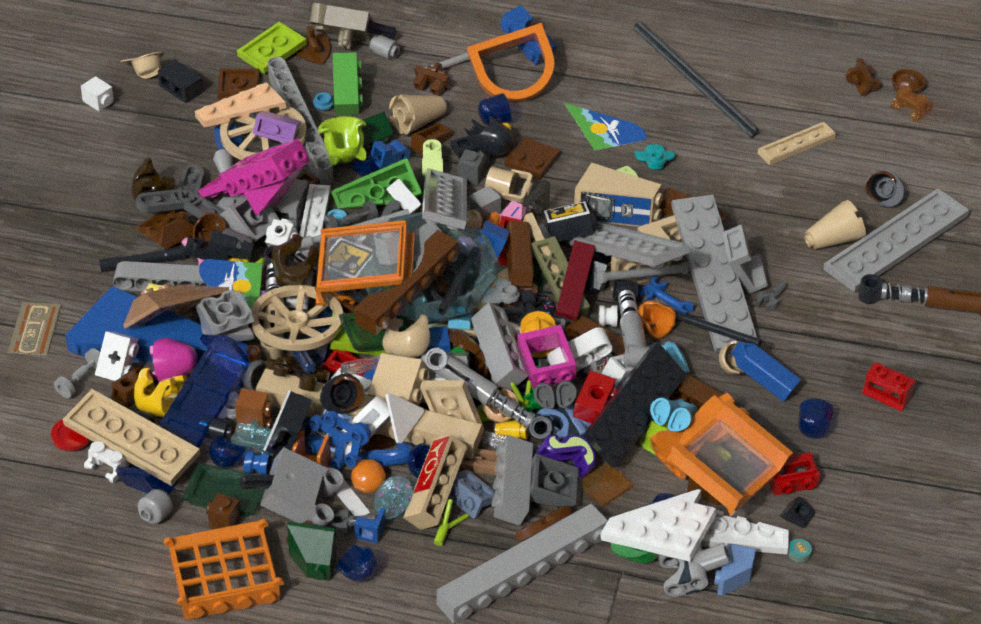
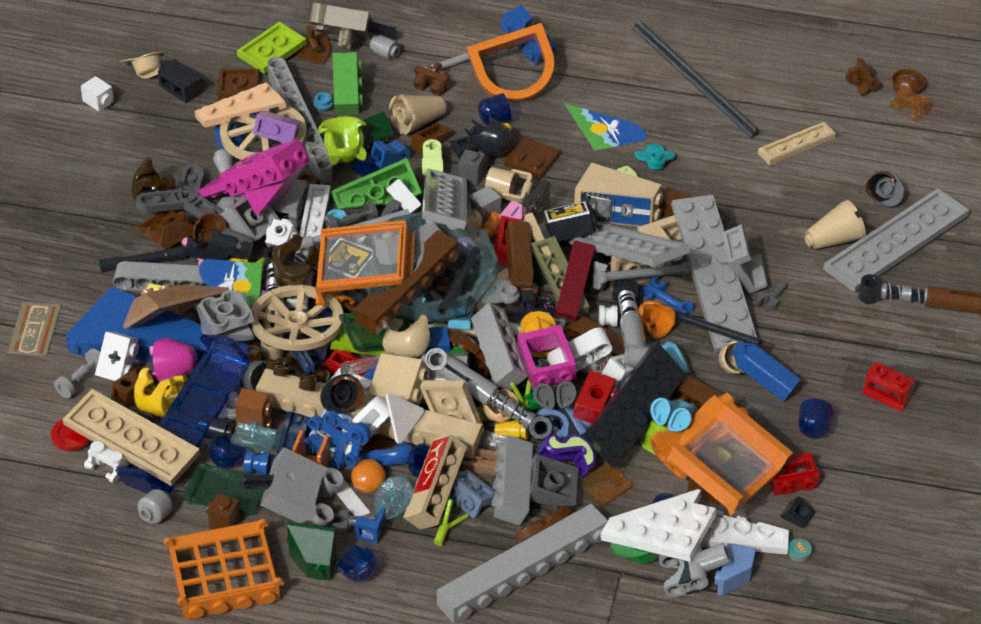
(287, 423): black piece -> none
(496, 234): blue panel -> none

